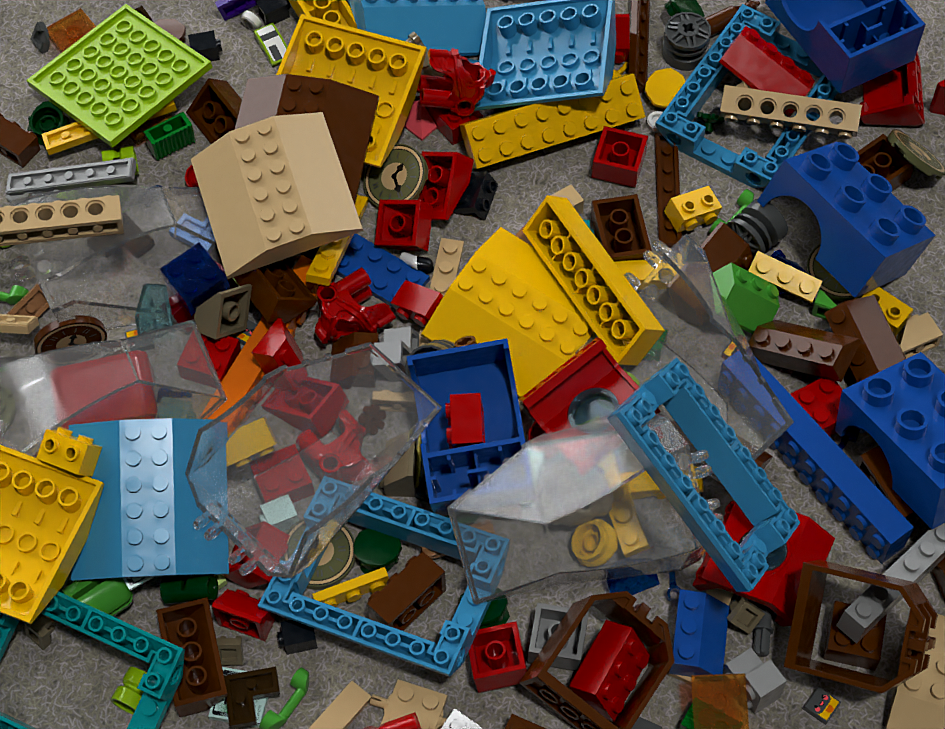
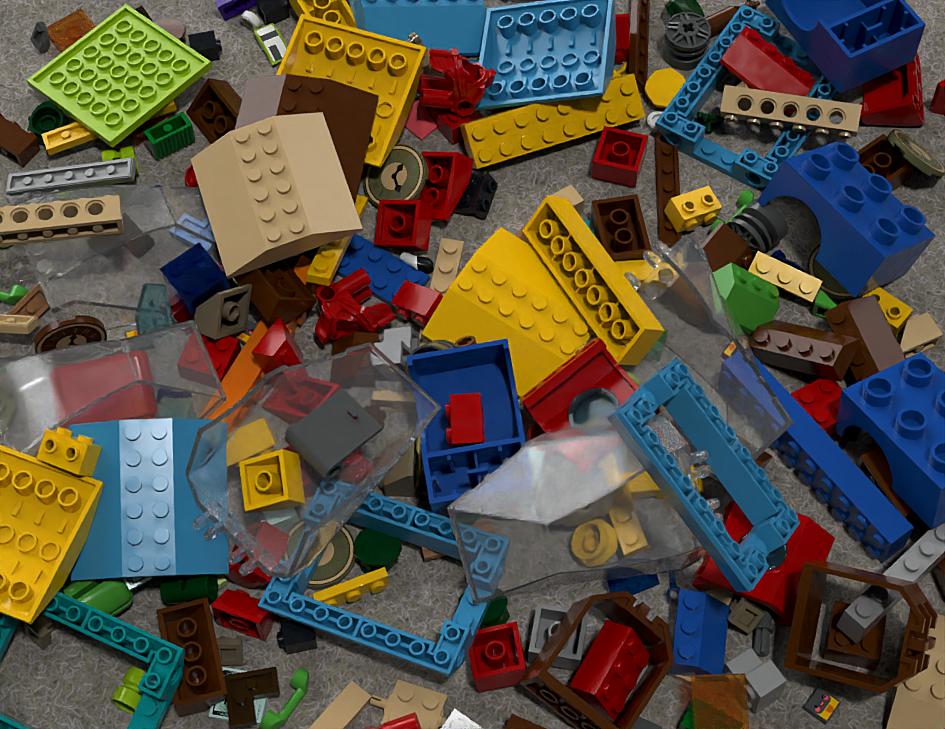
(272, 481): none -> yellow slope
(331, 434): none -> dark grey door
(408, 593): reddish brown brick -> none

